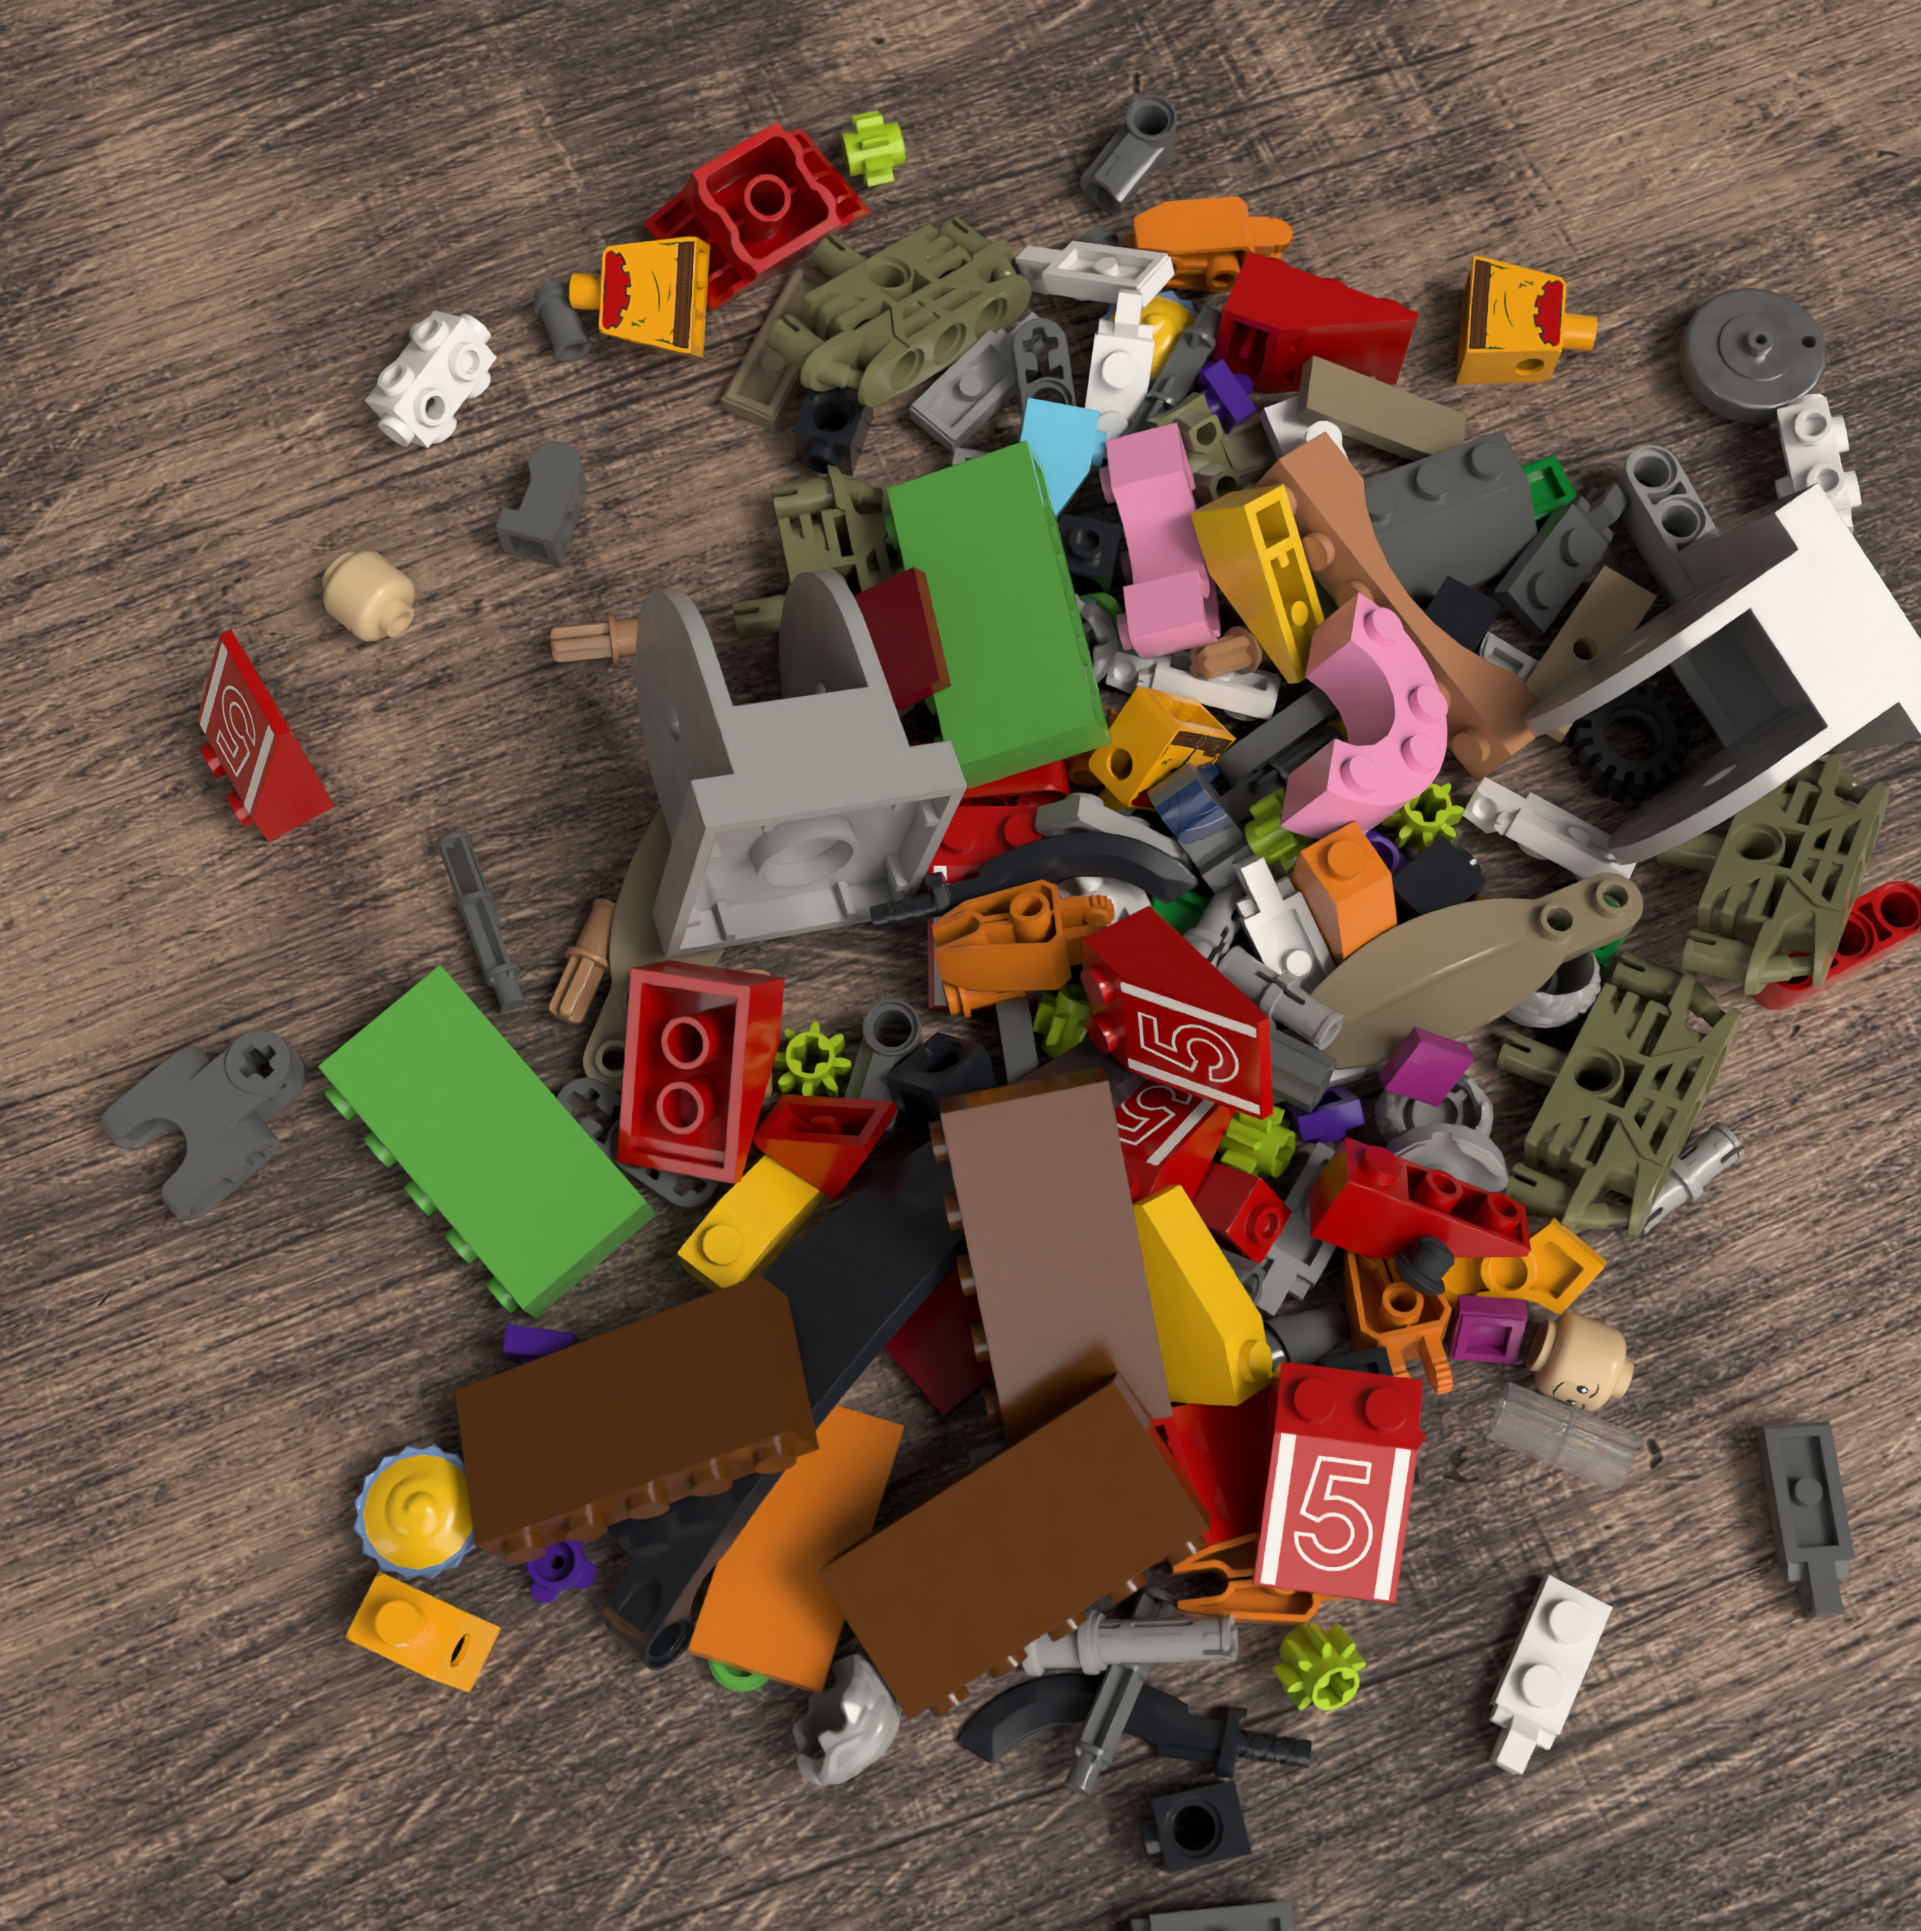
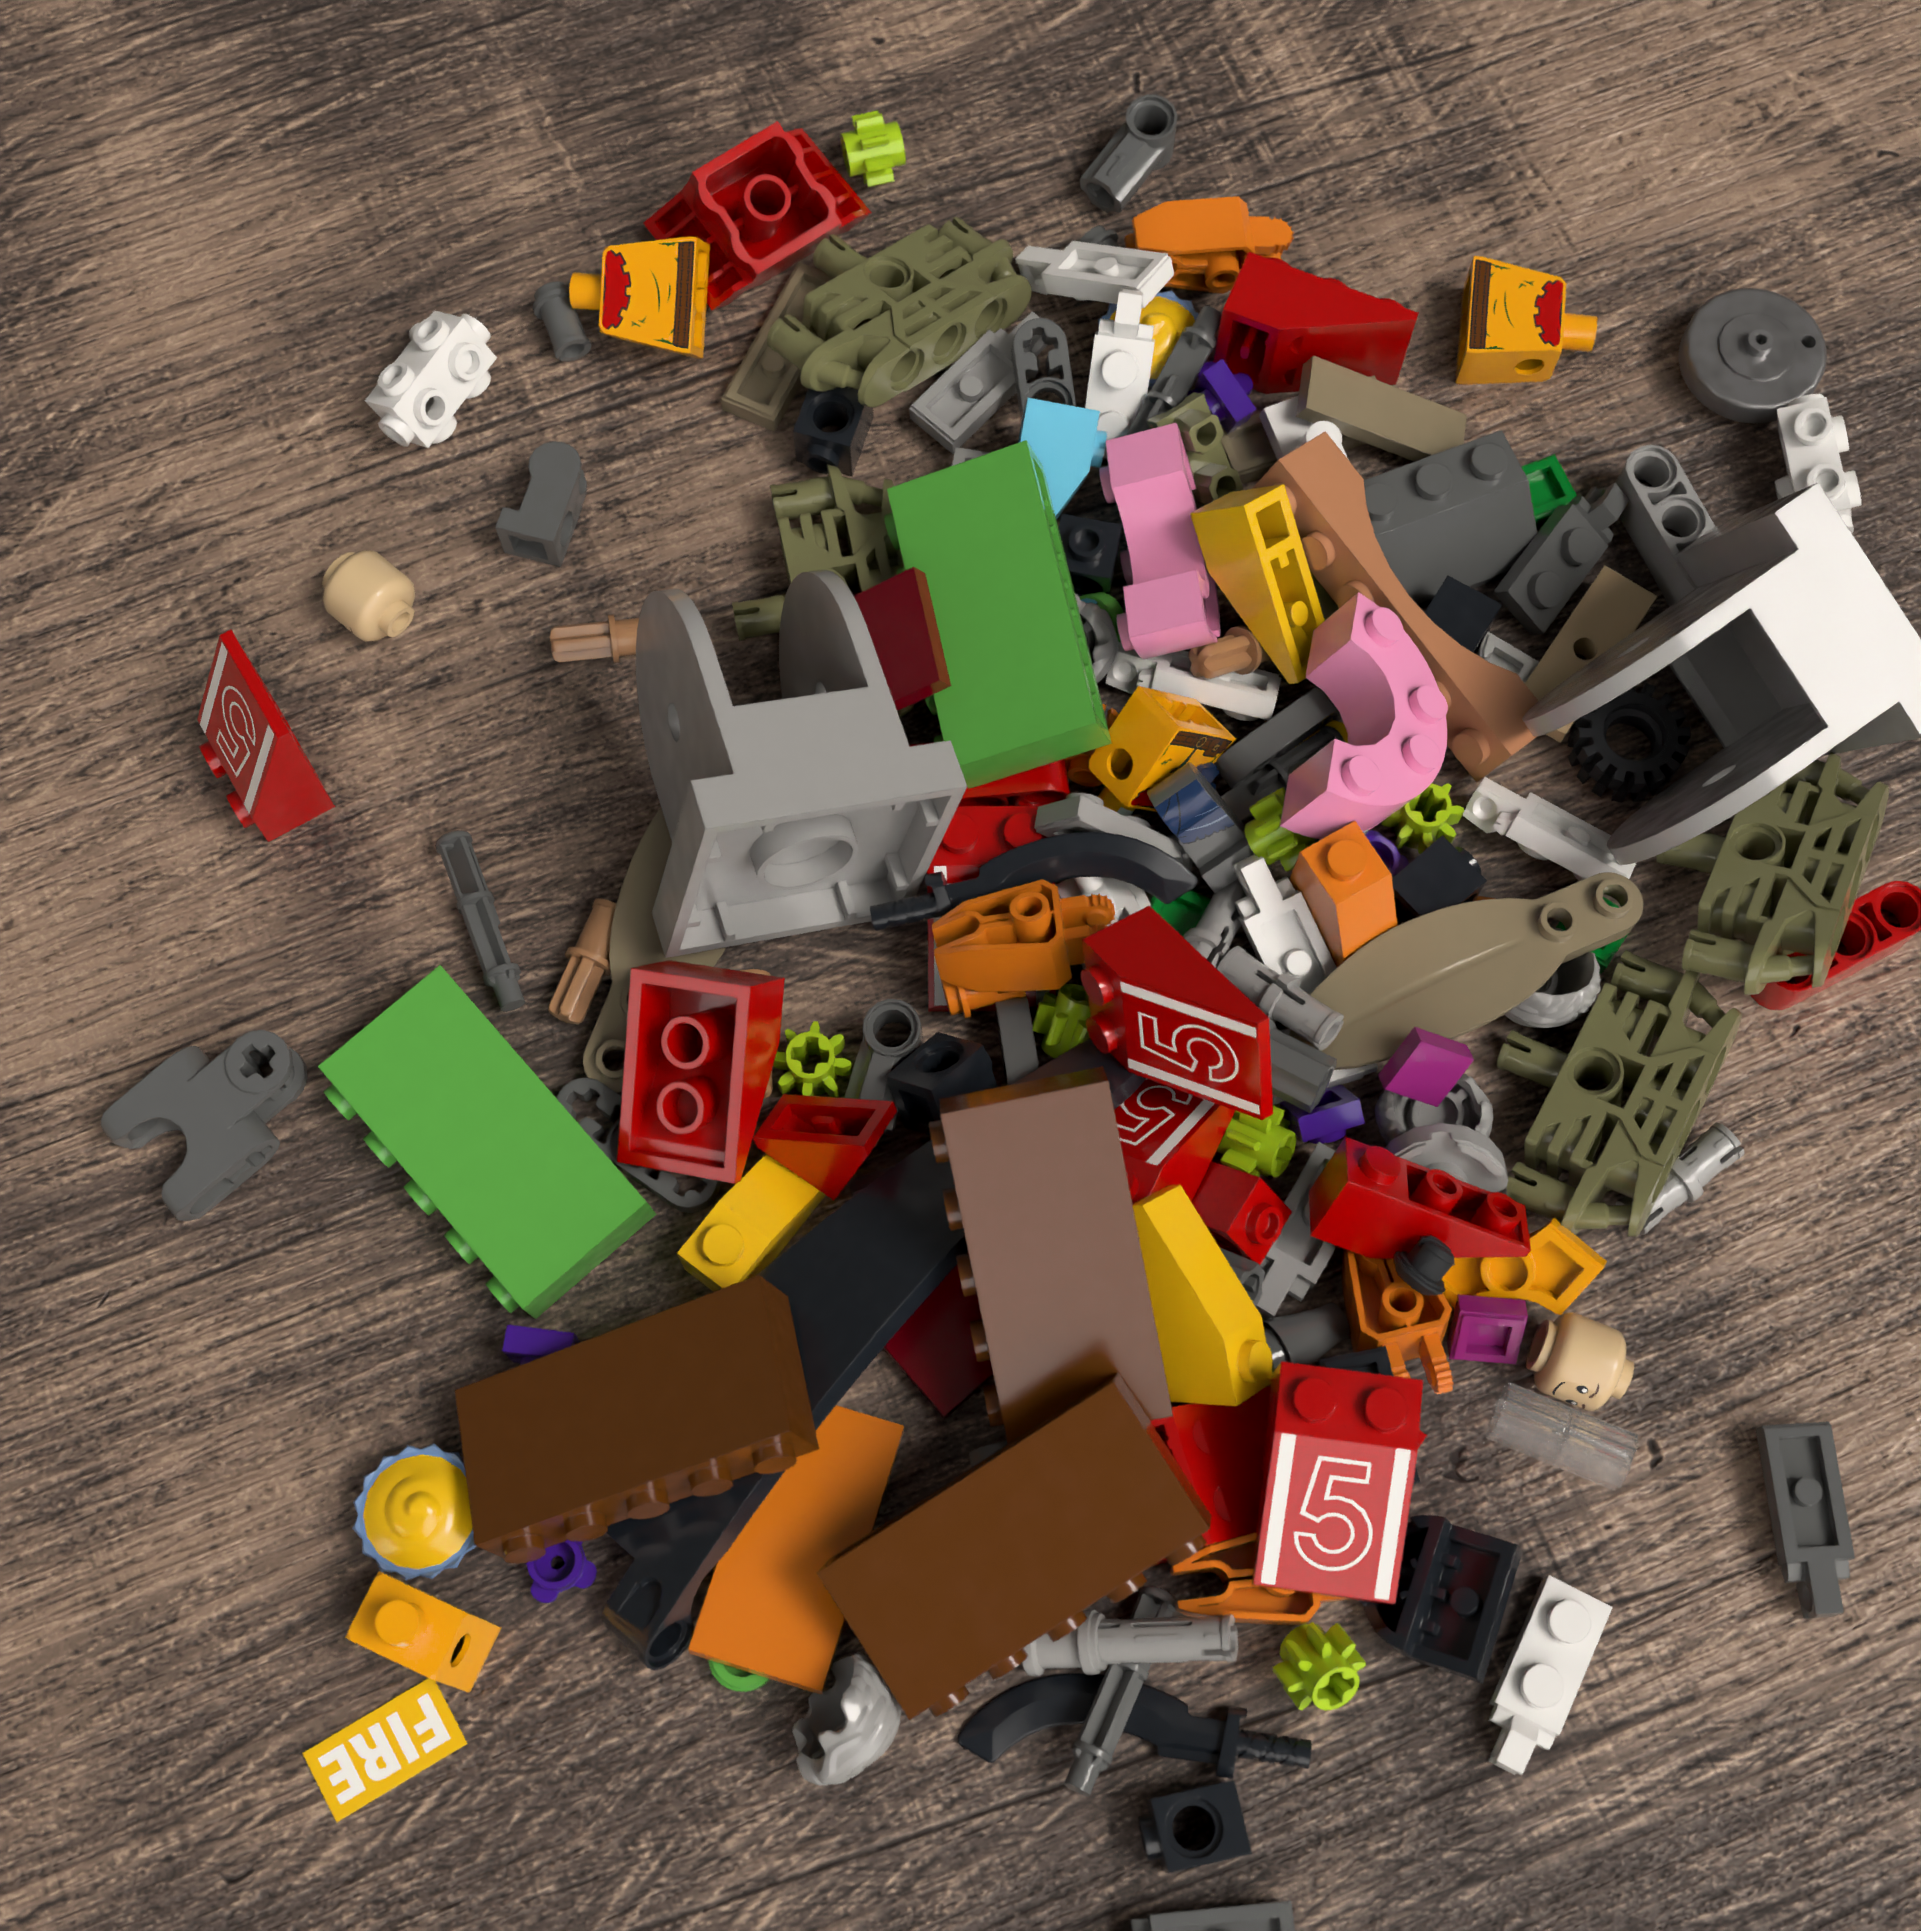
(384, 1748): none -> yellow sticker
(1448, 1597): none -> black slope

